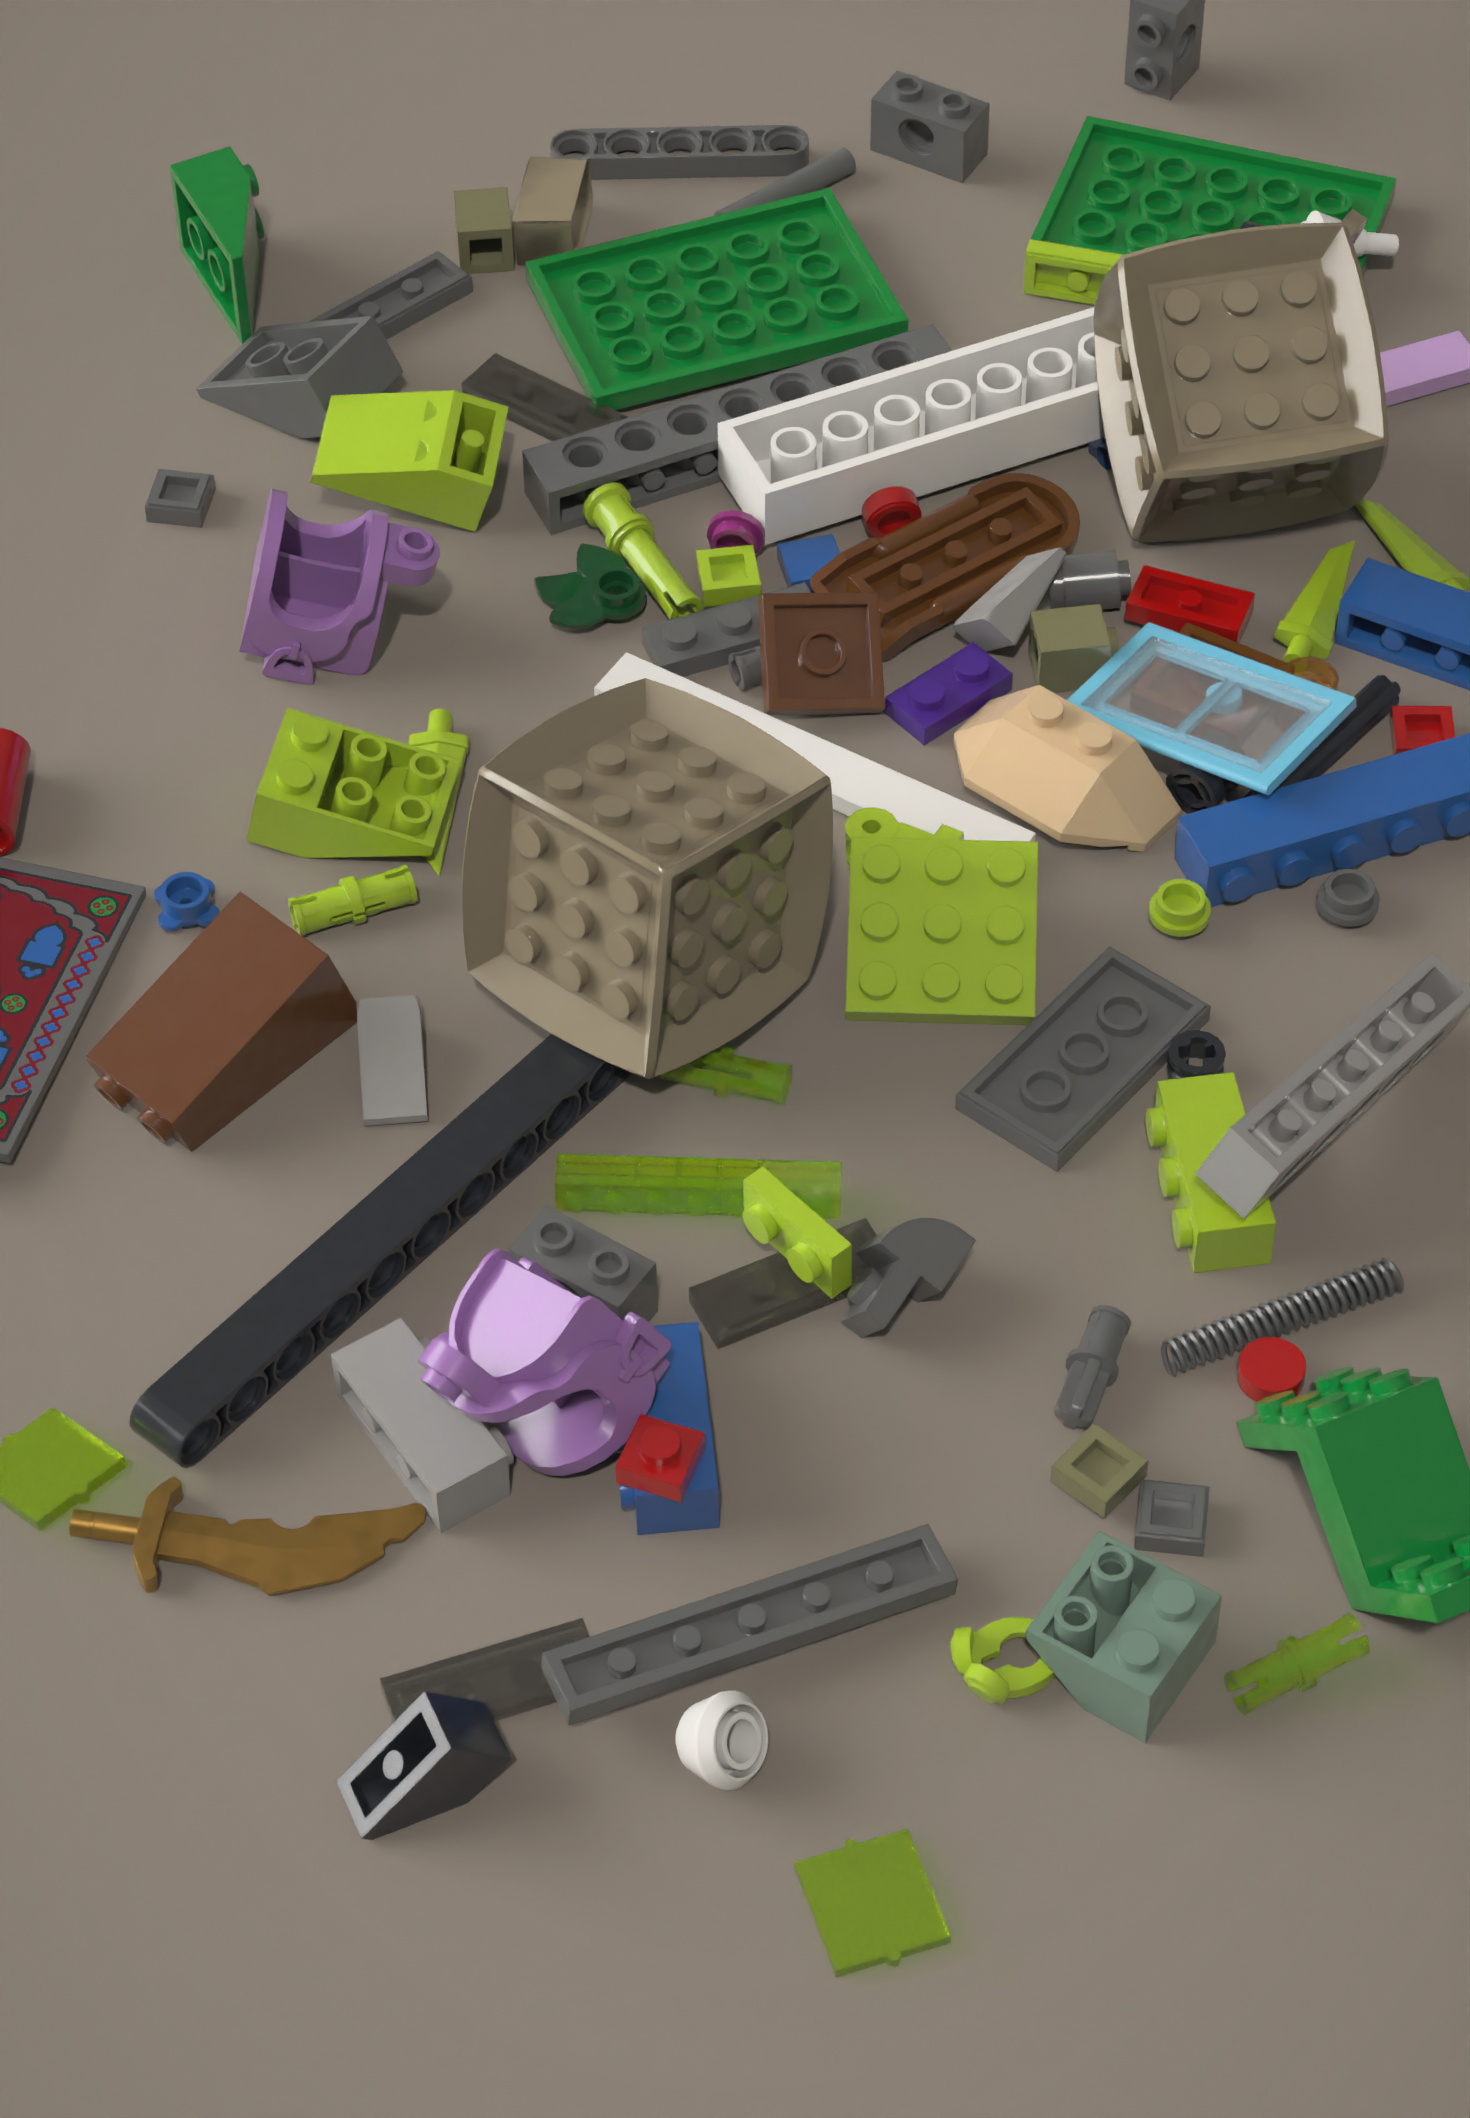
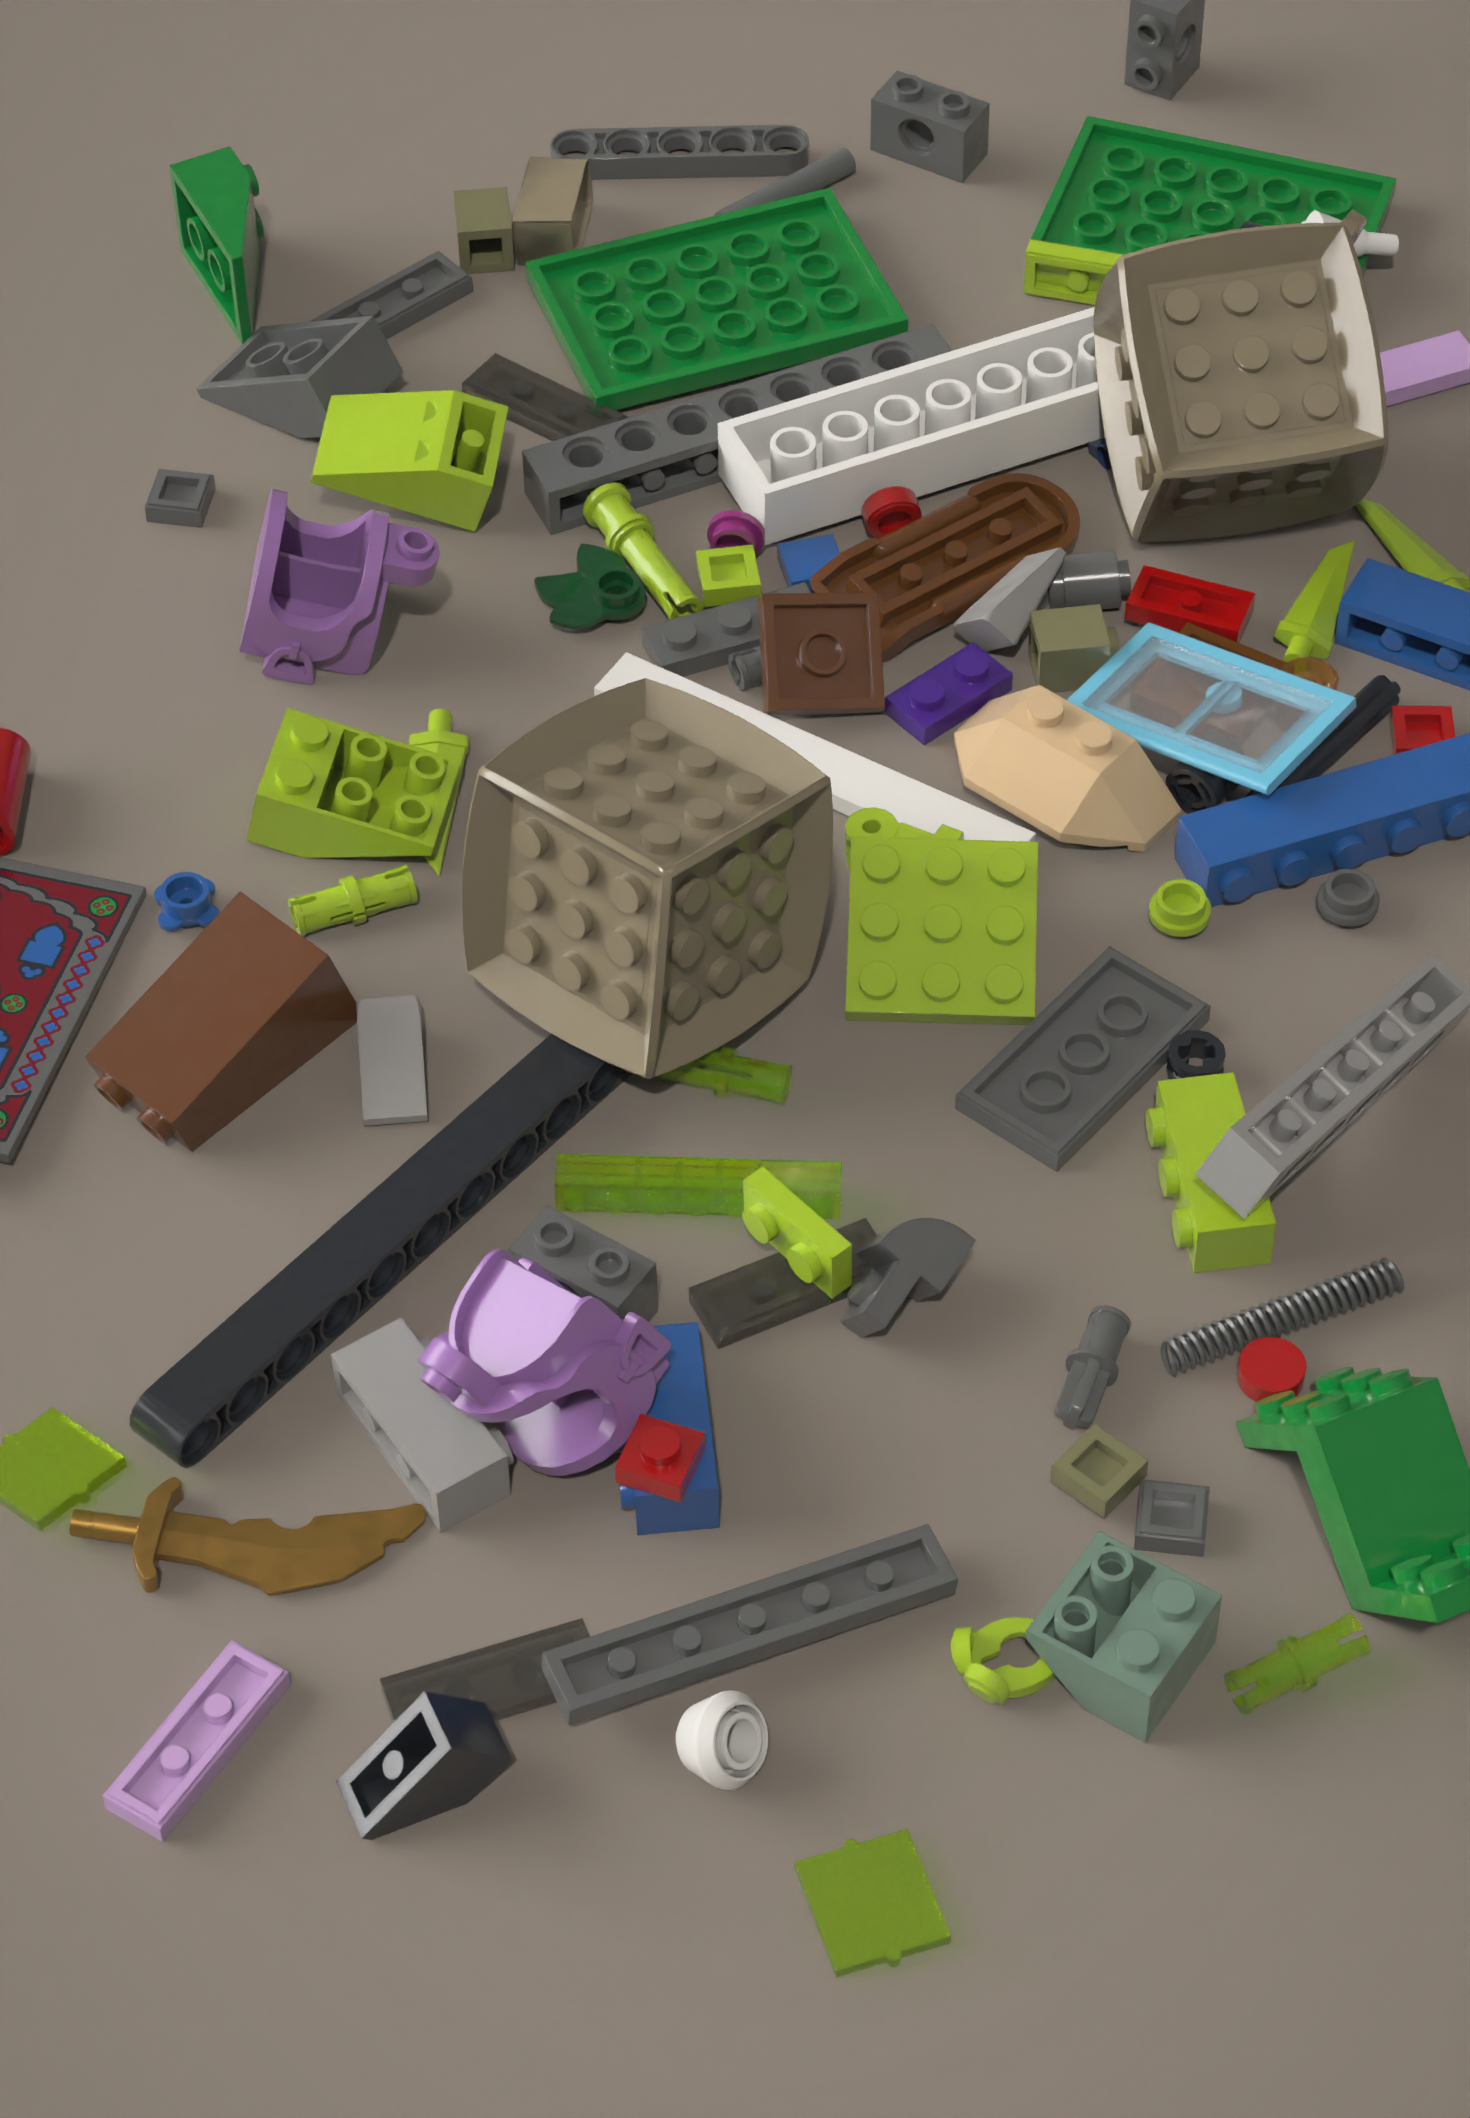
(196, 1740): none -> lavender tile

